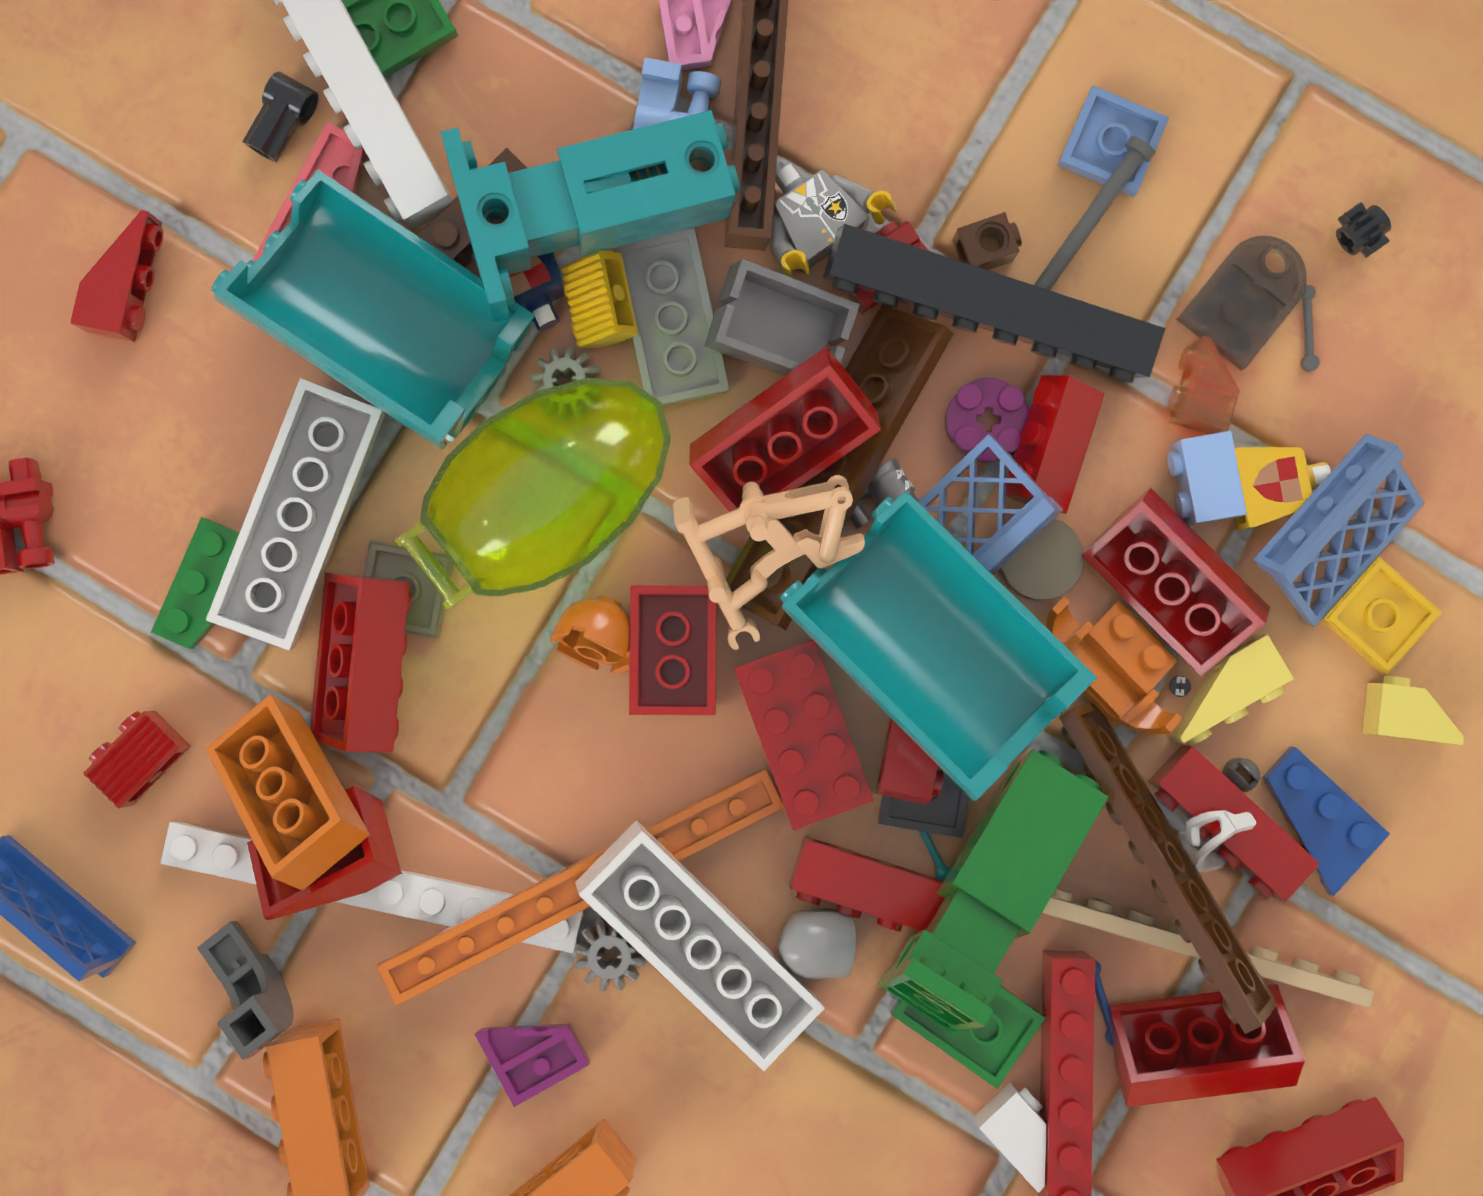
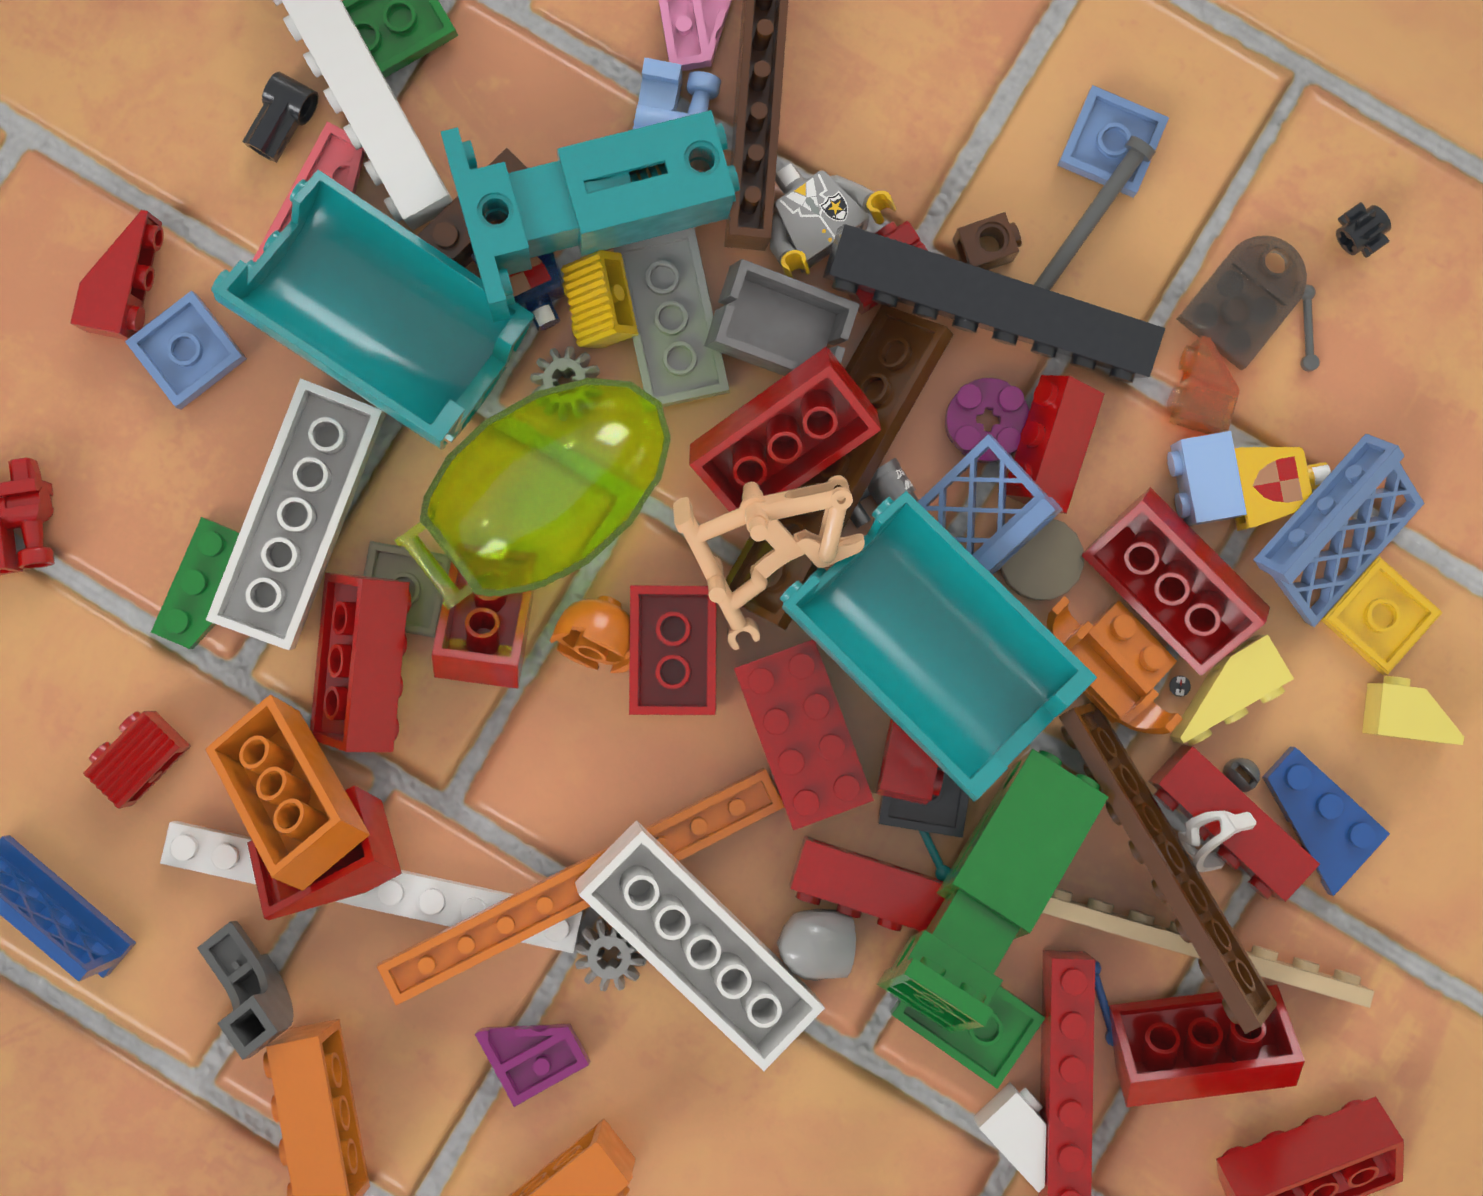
(185, 350): none -> medium blue plate
(482, 637): none -> red slope

